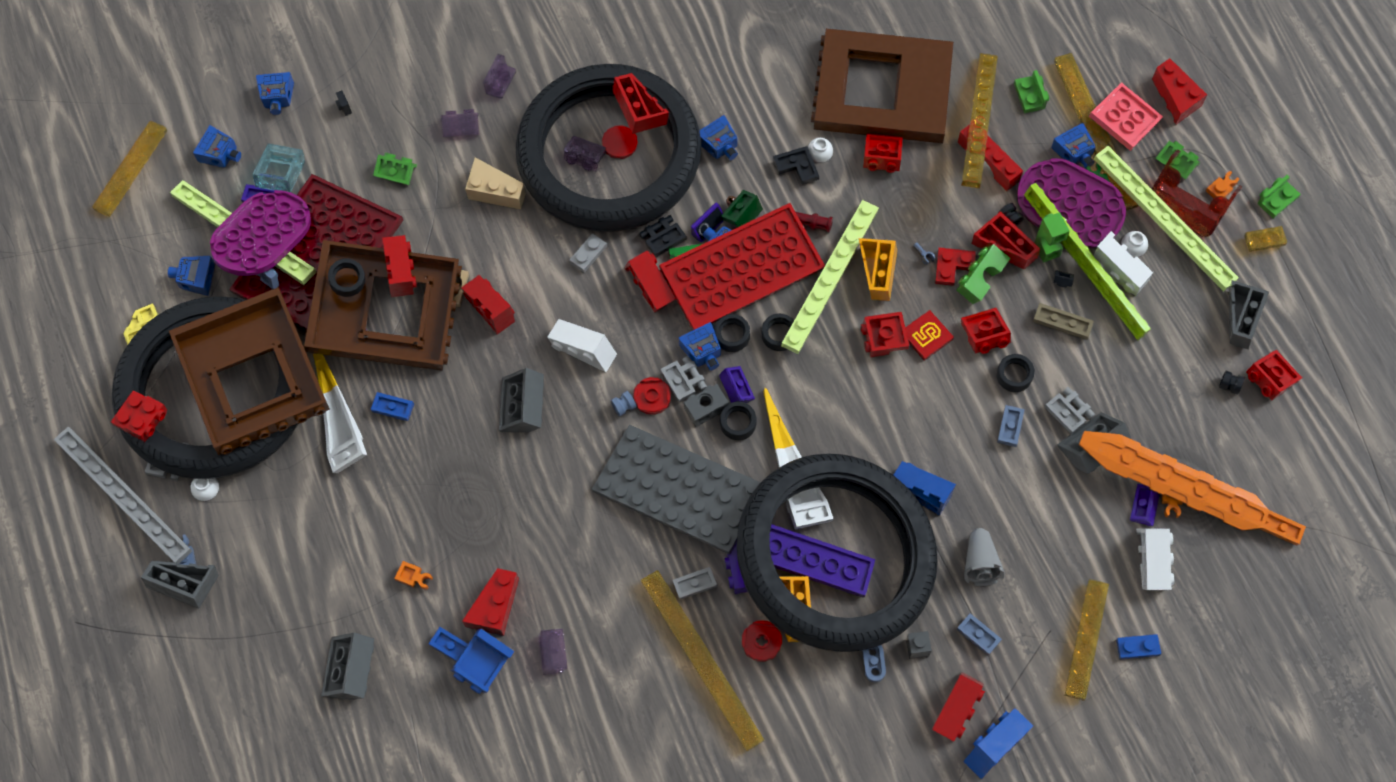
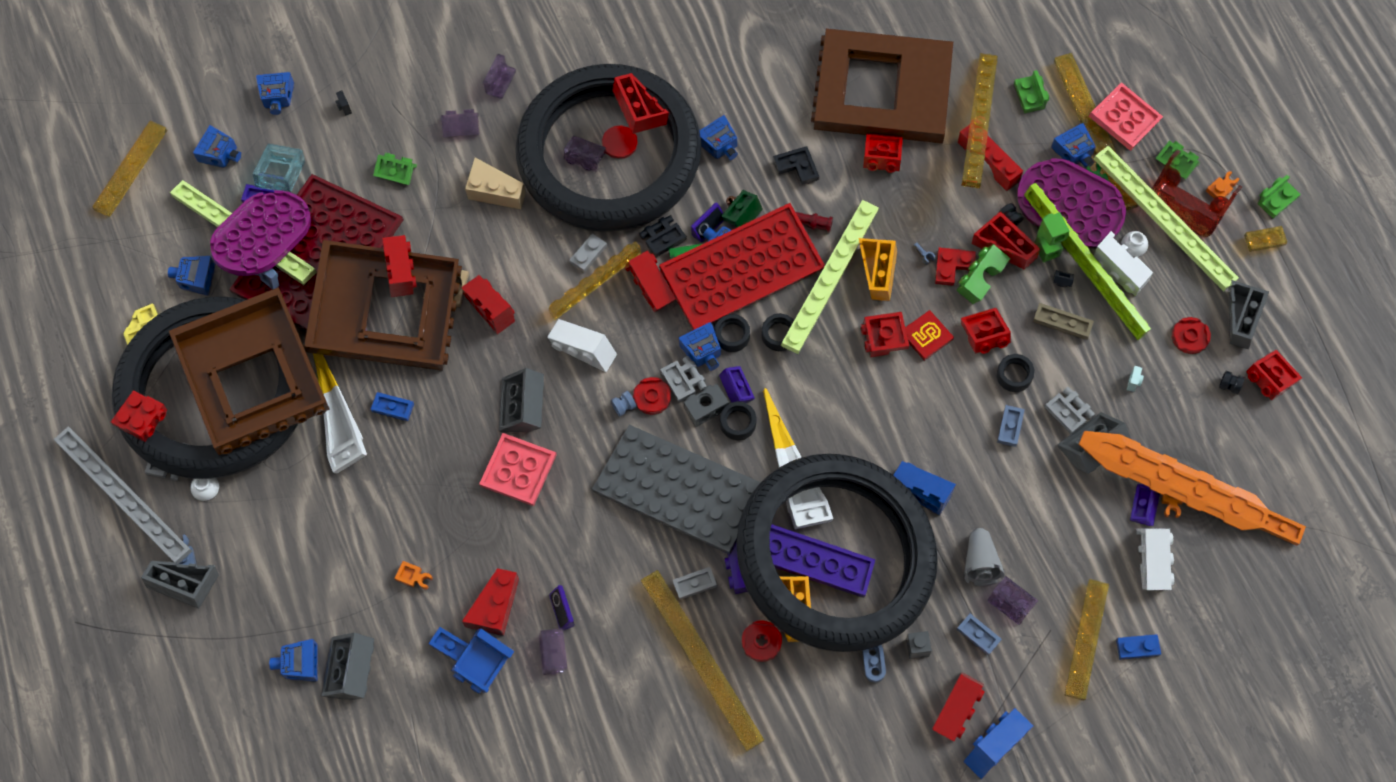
(298, 661): none -> blue torso
(346, 291): black tyre -> none
(518, 469): none -> coral plate
(561, 608): none -> slope
(595, 280): none -> clear yellow plate
(820, 150): white piece -> none
(1012, 600): none -> clear purple bracket
(1135, 379): none -> light aqua plate
(1178, 90): red wedge -> none
(1191, 335): none -> red tile

